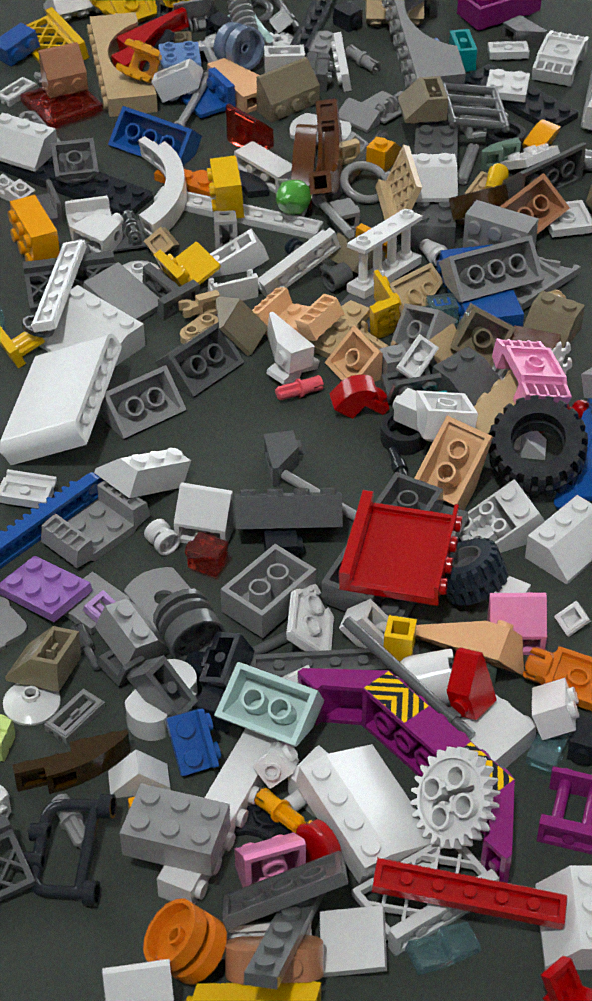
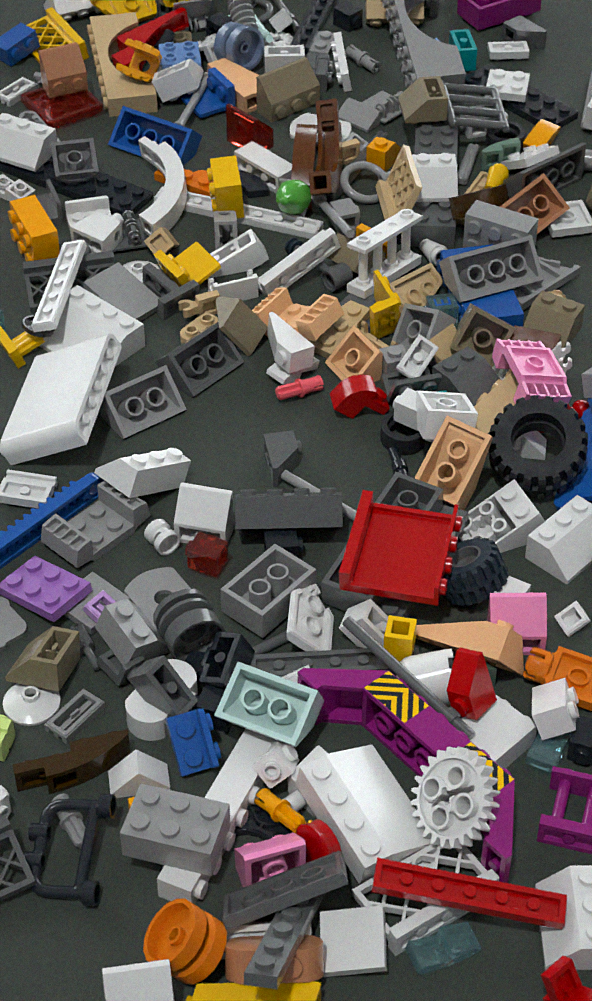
(559, 57): white plate -> none

